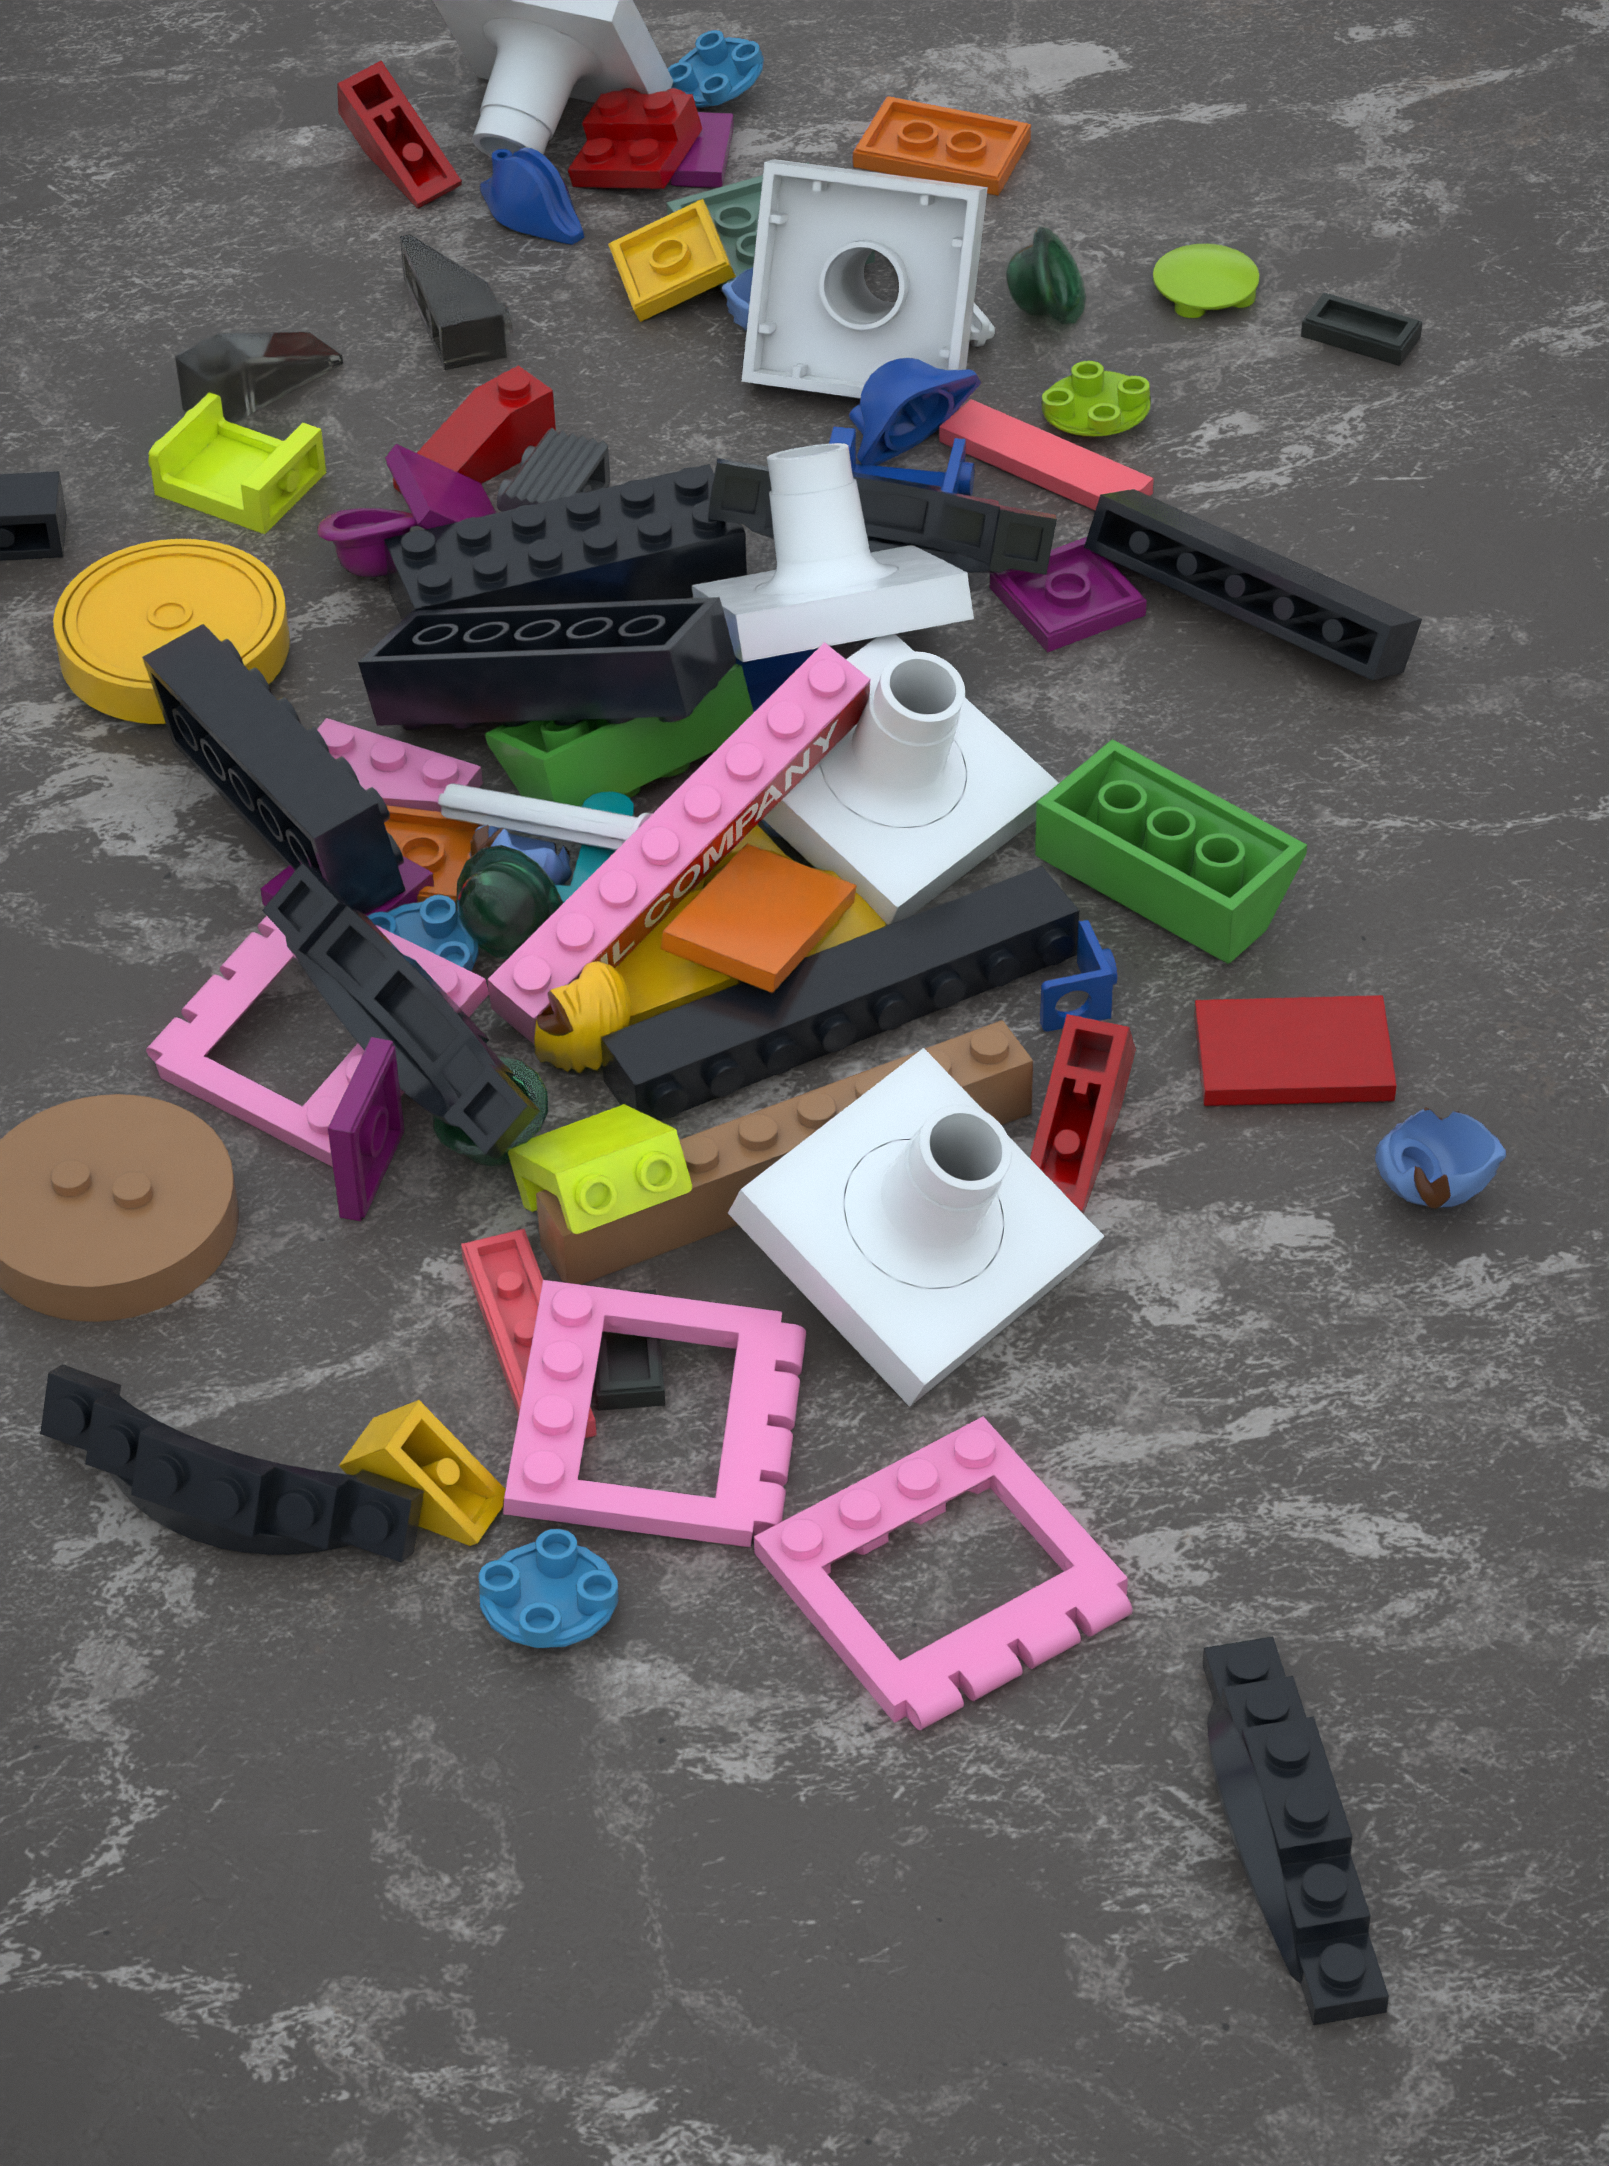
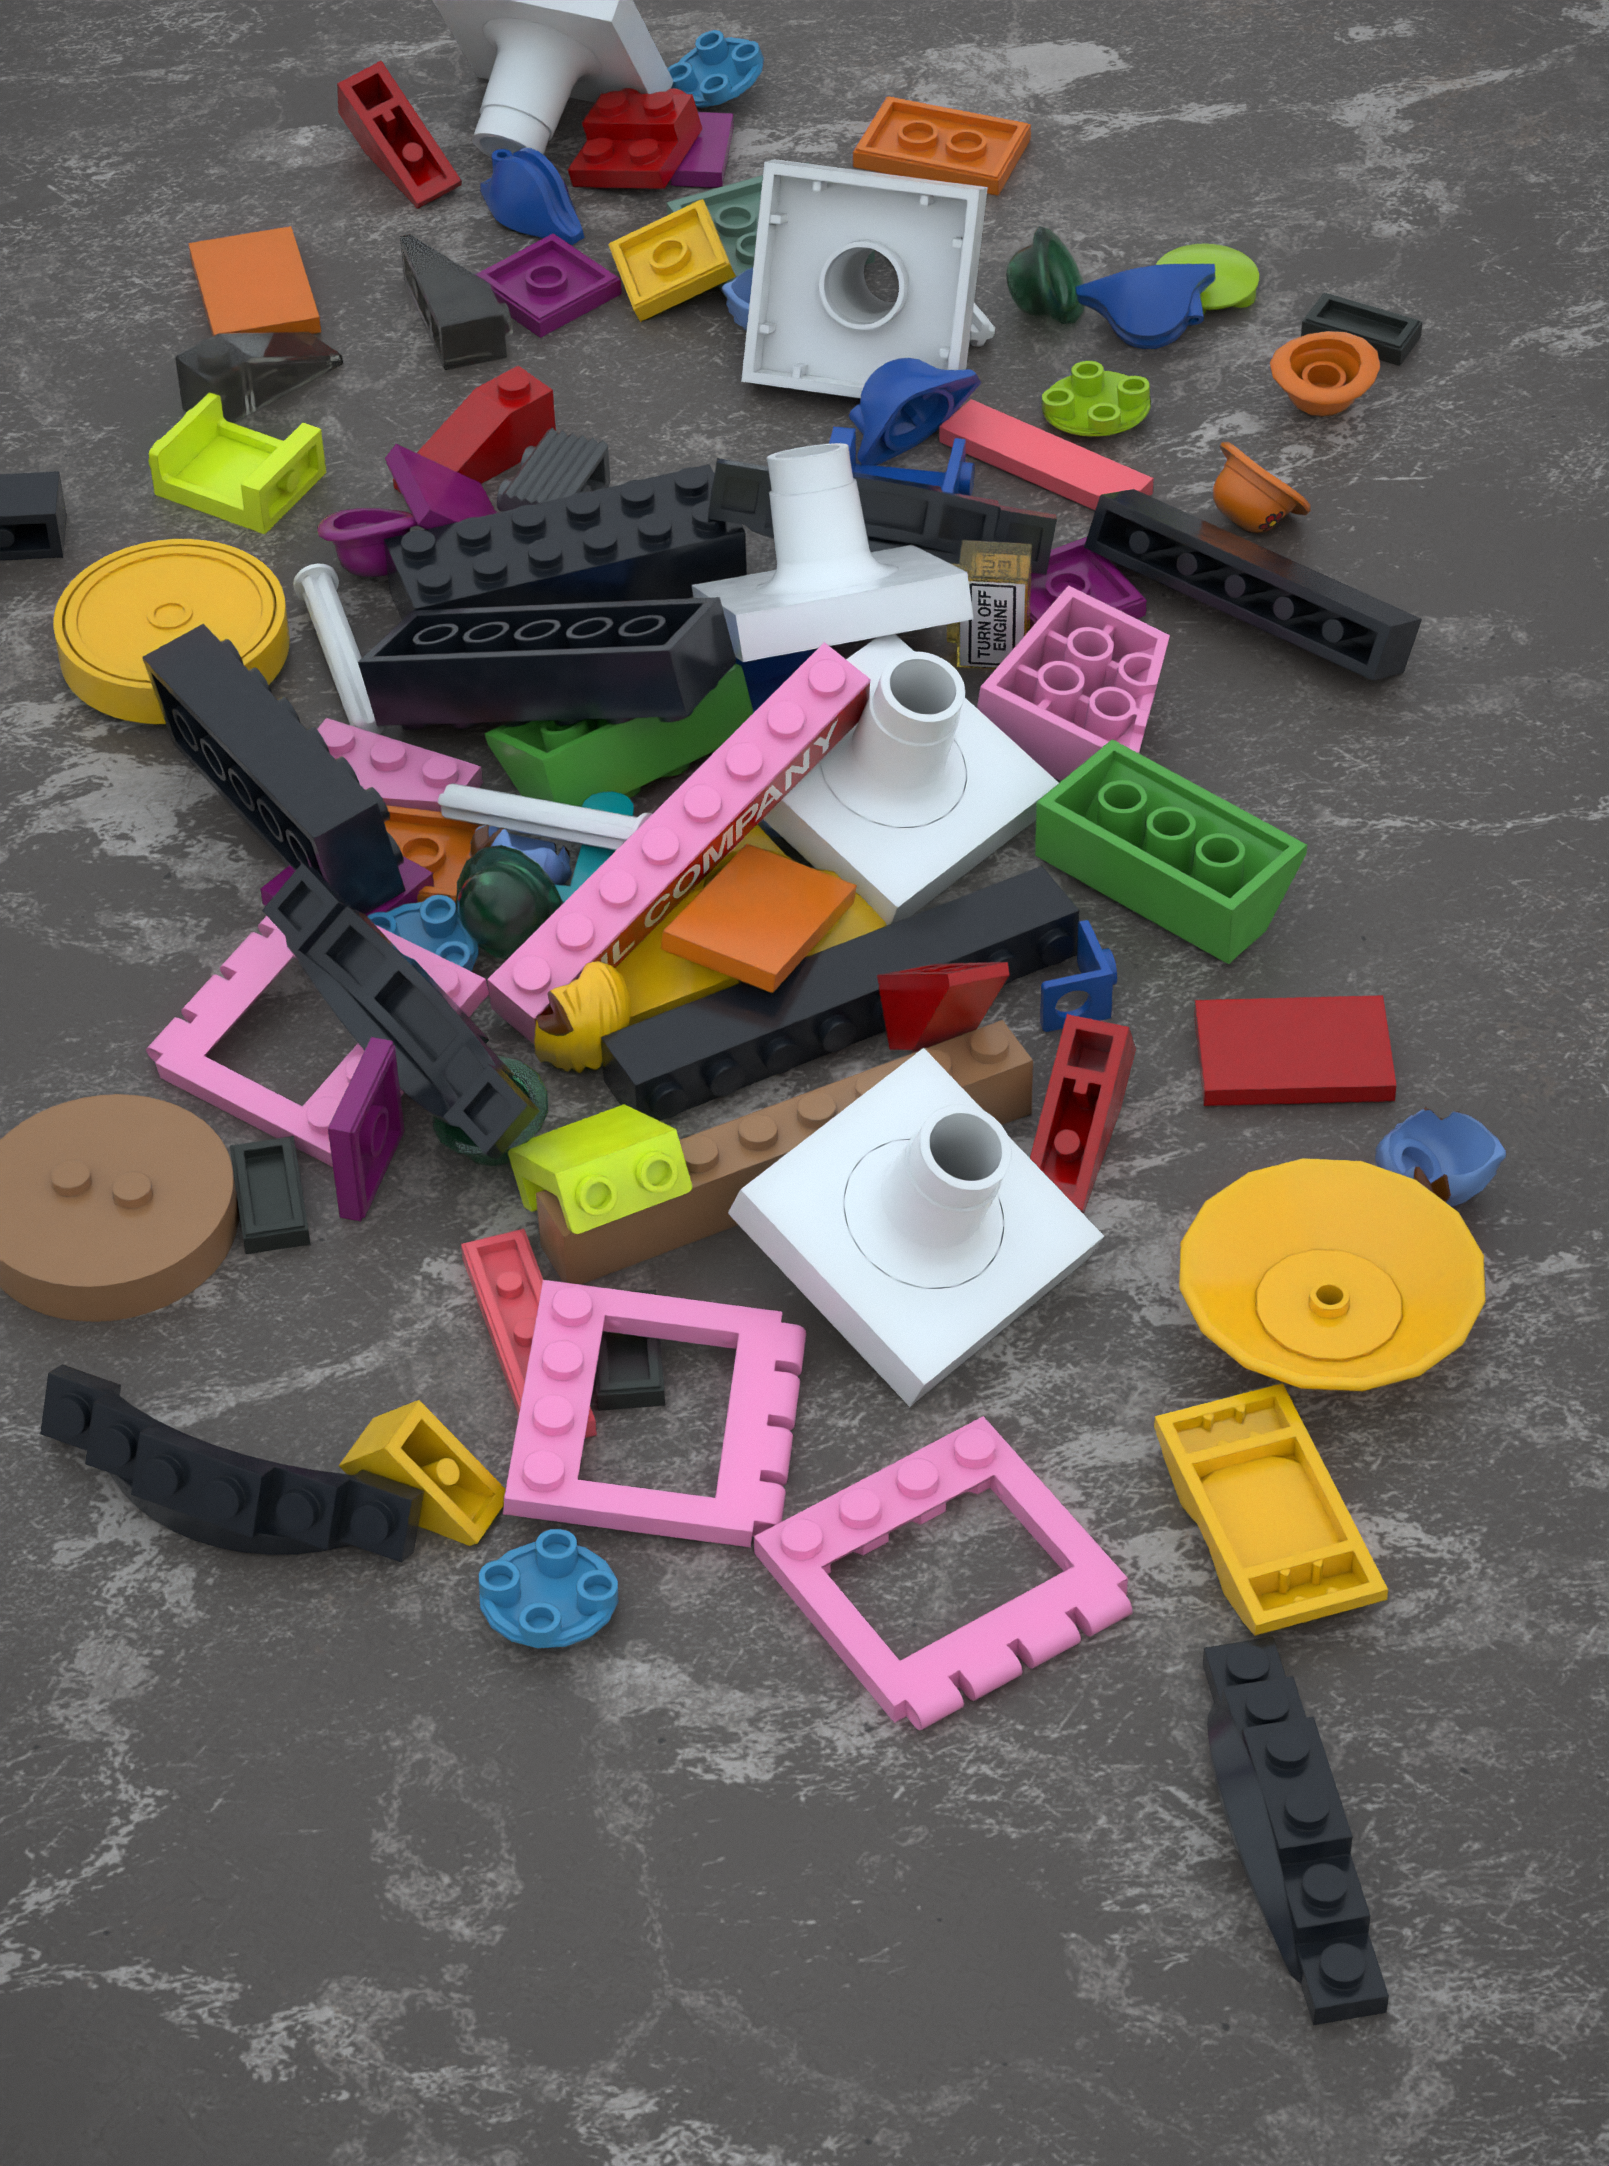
(254, 283): none -> orange tile
(270, 1195): none -> pearl dark grey tile
(318, 587): none -> white axle
(550, 284): none -> magenta tile
(937, 1001): none -> red slope
(1000, 602): none -> brick
(1076, 683): none -> bright pink wedge
(1150, 303): none -> blue hat
(1253, 495): none -> orange hat
(1267, 1510): none -> yellow slope
(1325, 371): none -> orange hat
(1332, 1274): none -> yellow dish

